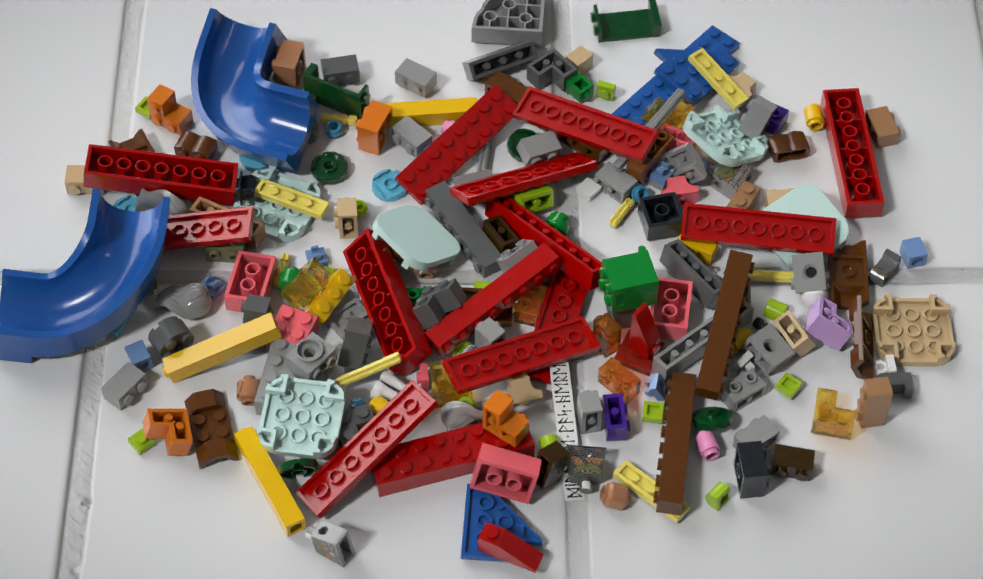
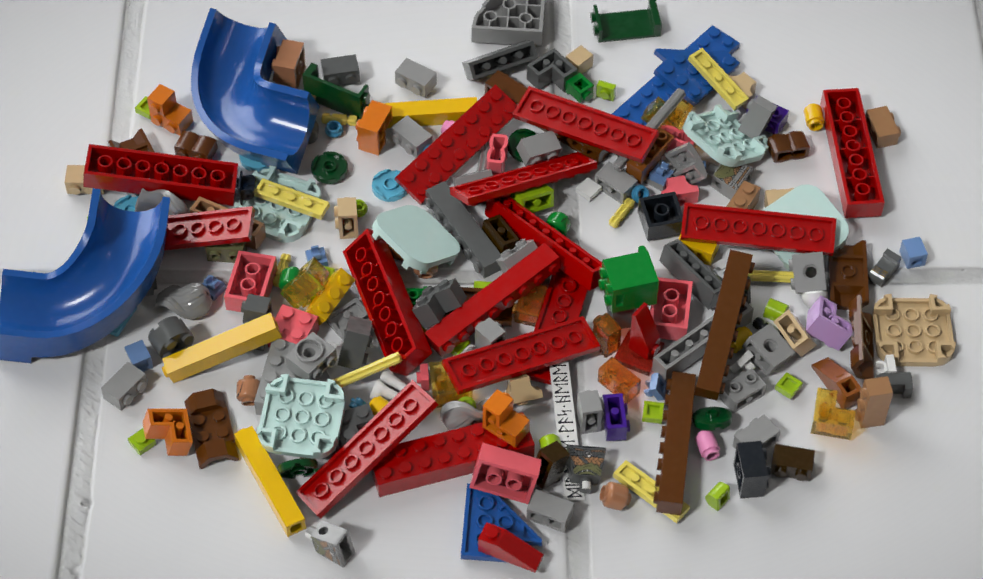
(497, 153): none -> coral brick
(550, 510): none -> light grey brick
(838, 379): none -> dark orange slope

